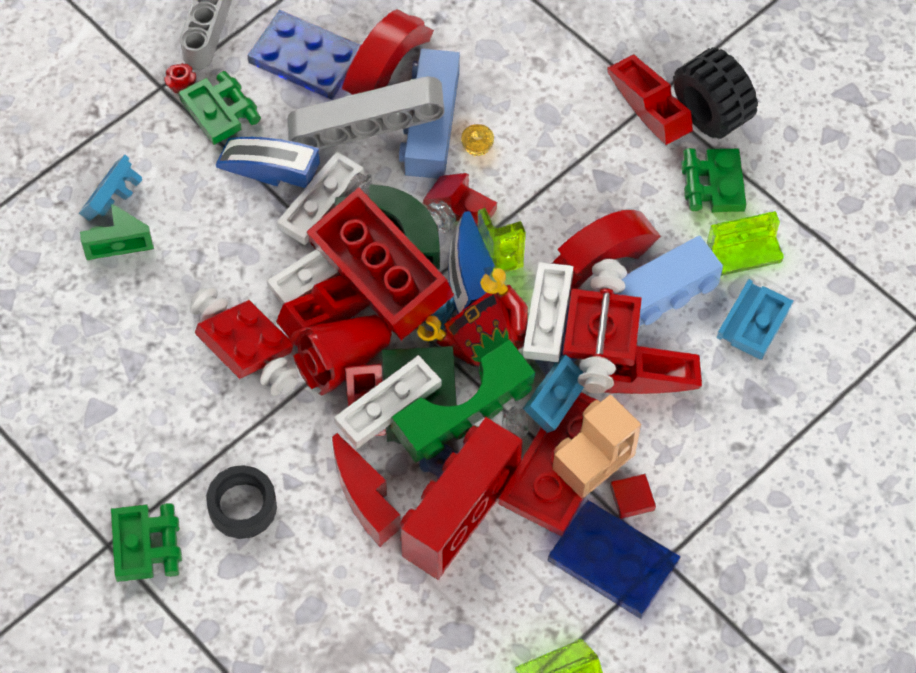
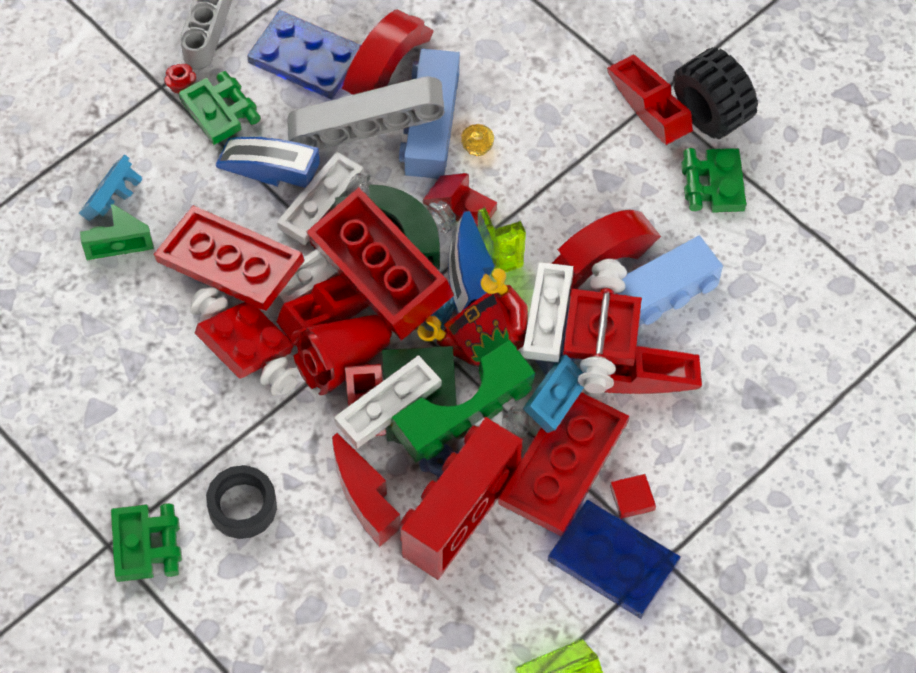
(229, 257): none -> plate
(602, 447): light nougat brick -> none
(746, 243): clear neon green panel -> none
(755, 319): dark azure plate -> none

